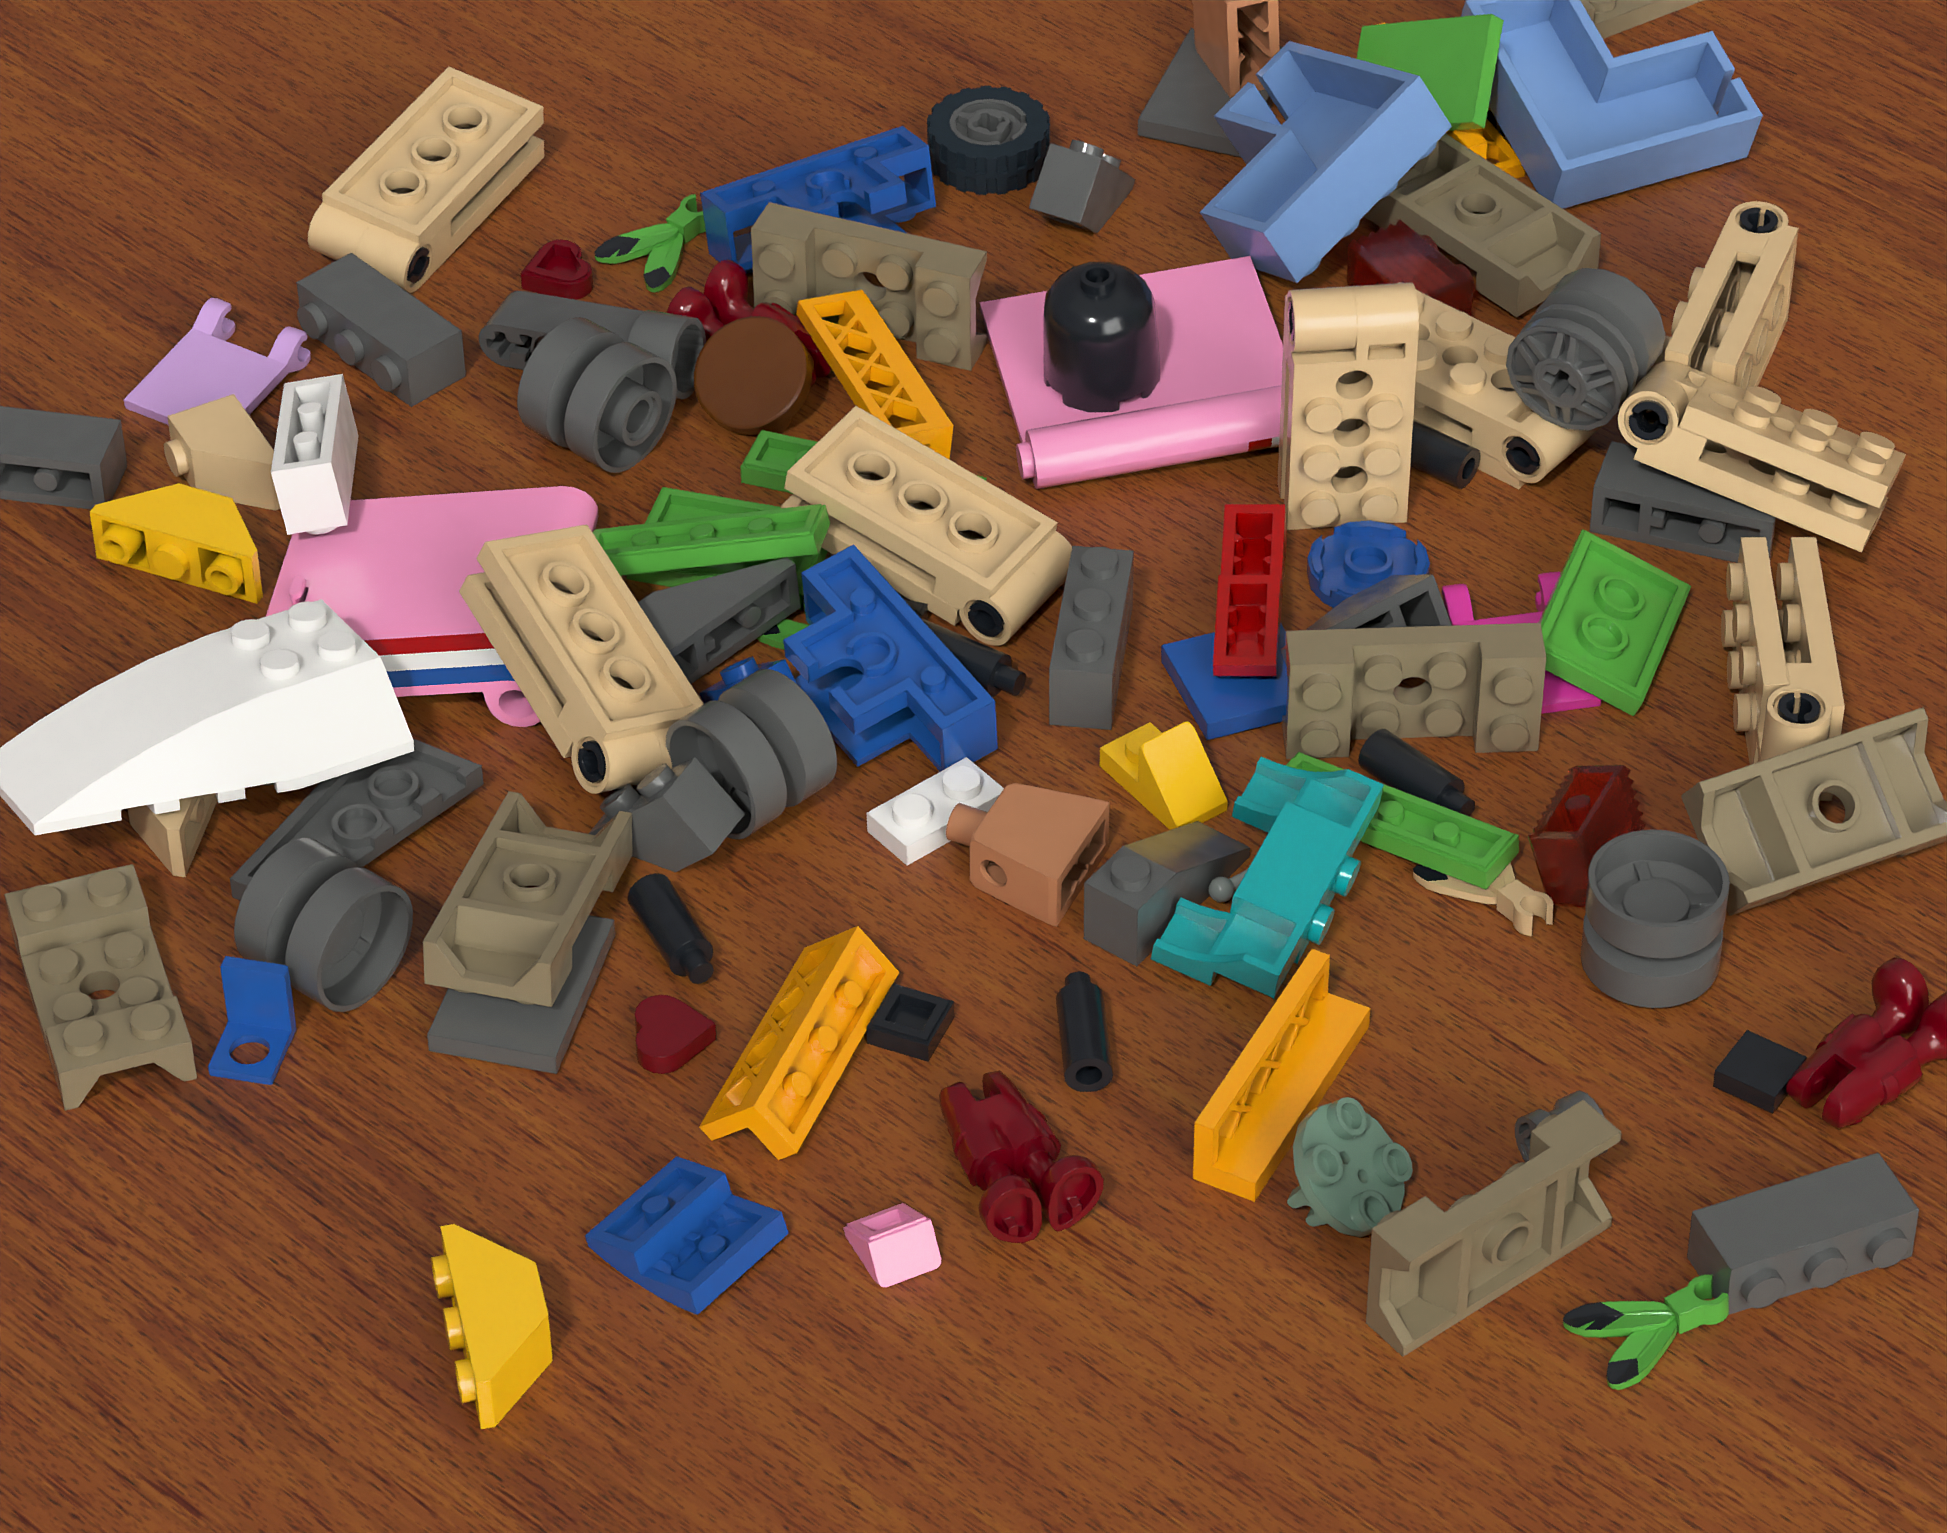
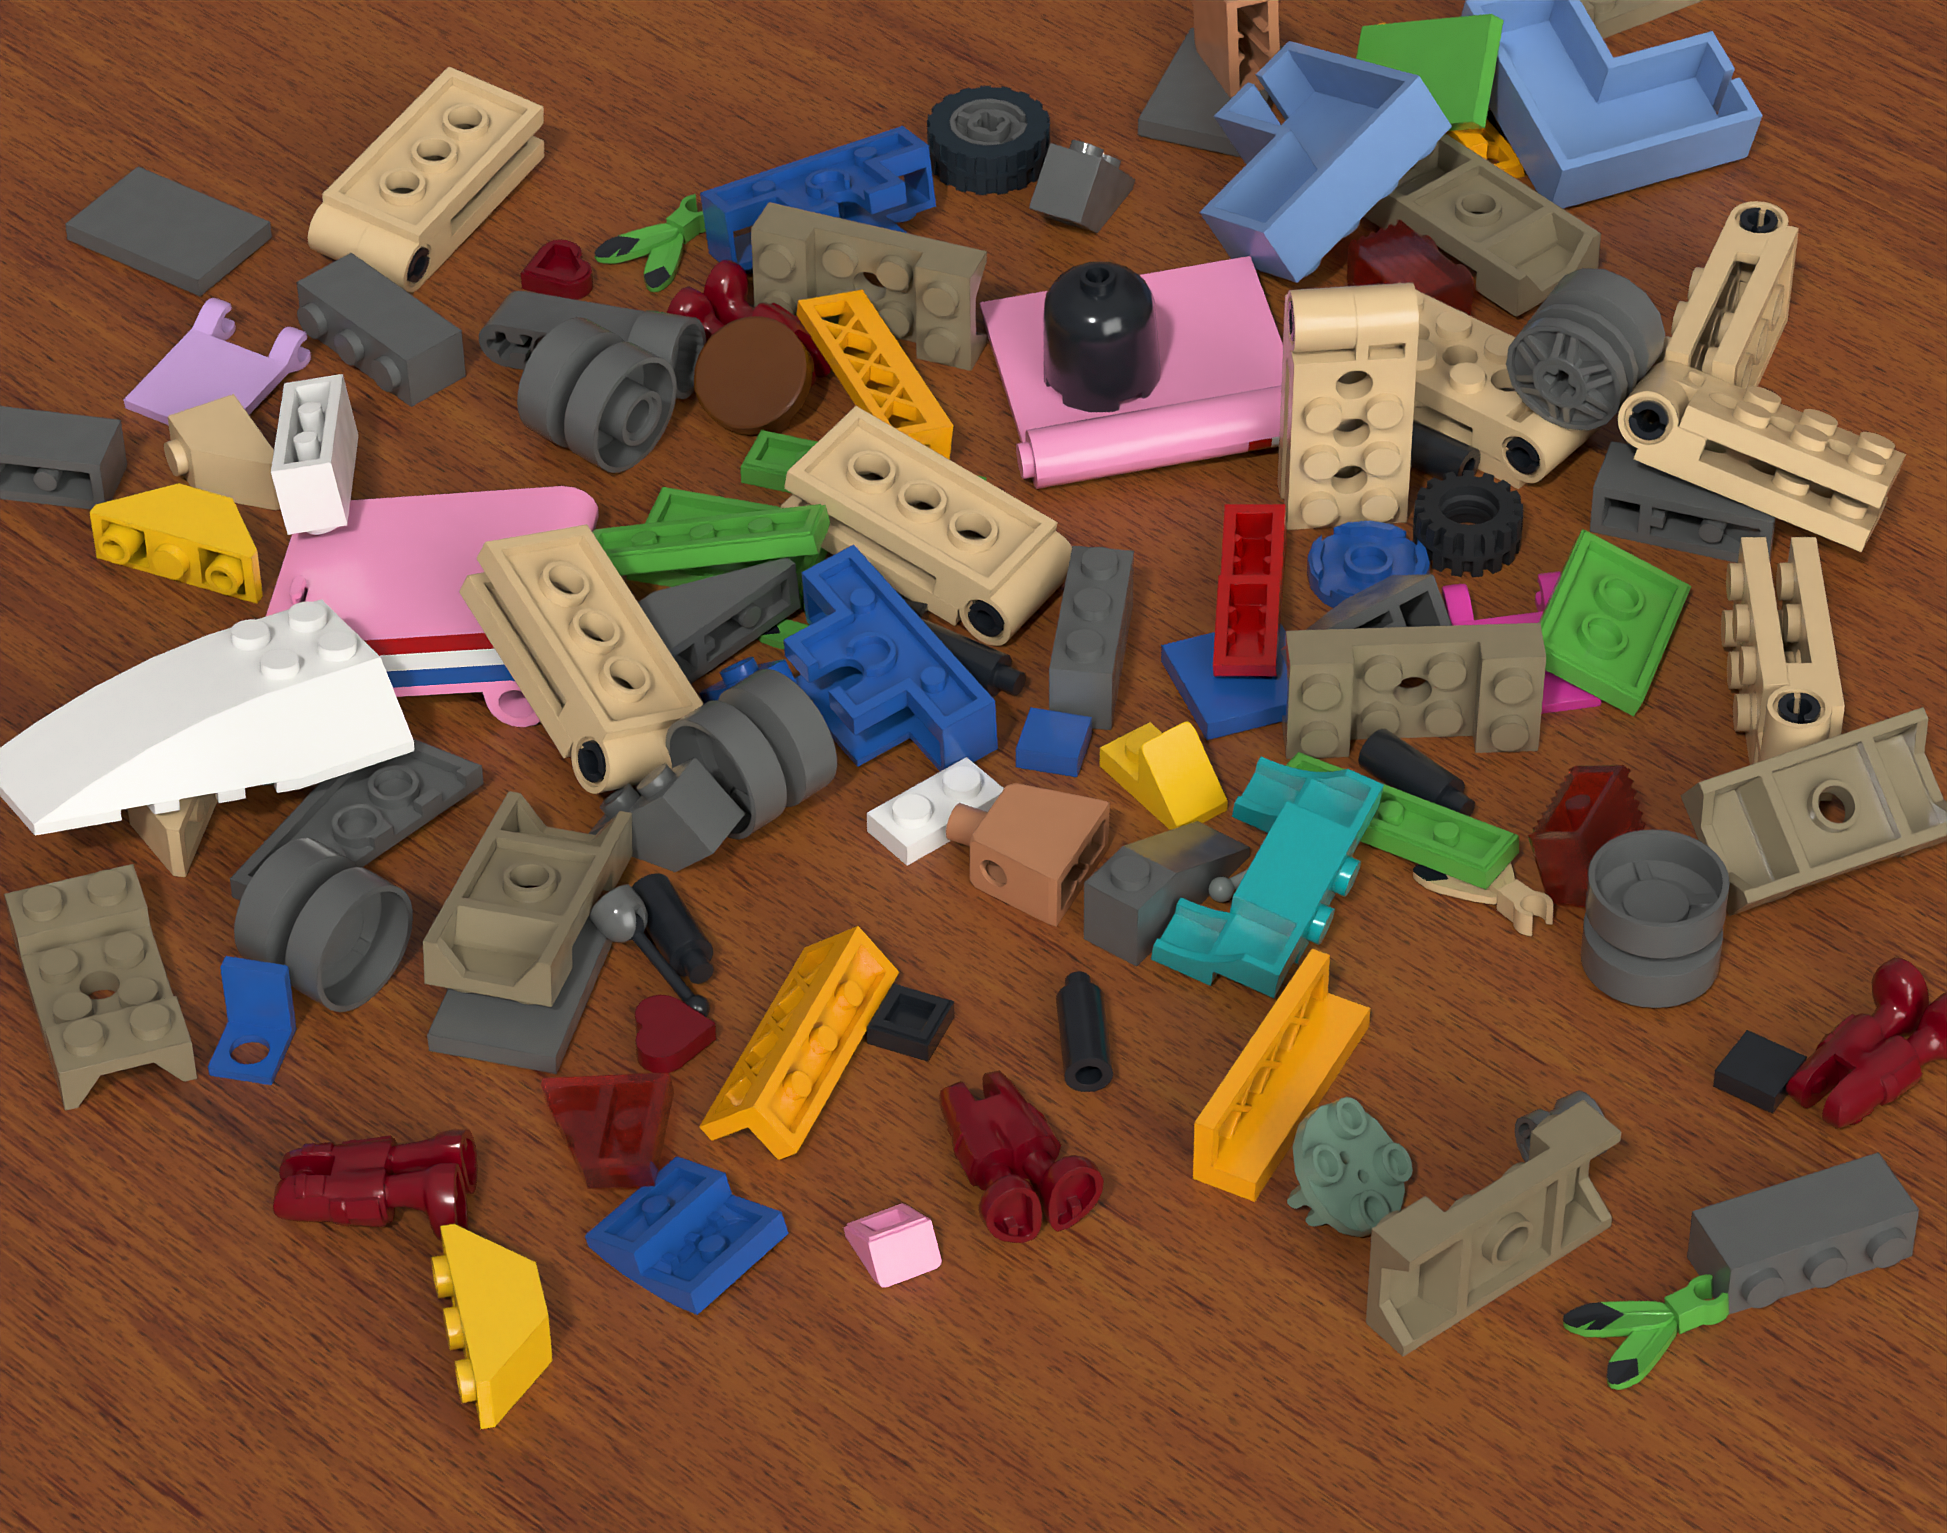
(168, 231): none -> dark grey tile
(372, 1176): none -> dark red piece
(612, 1125): none -> clear red wing
(623, 918): none -> hinge
(1053, 742): none -> blue tile
(1475, 500): none -> black tyre

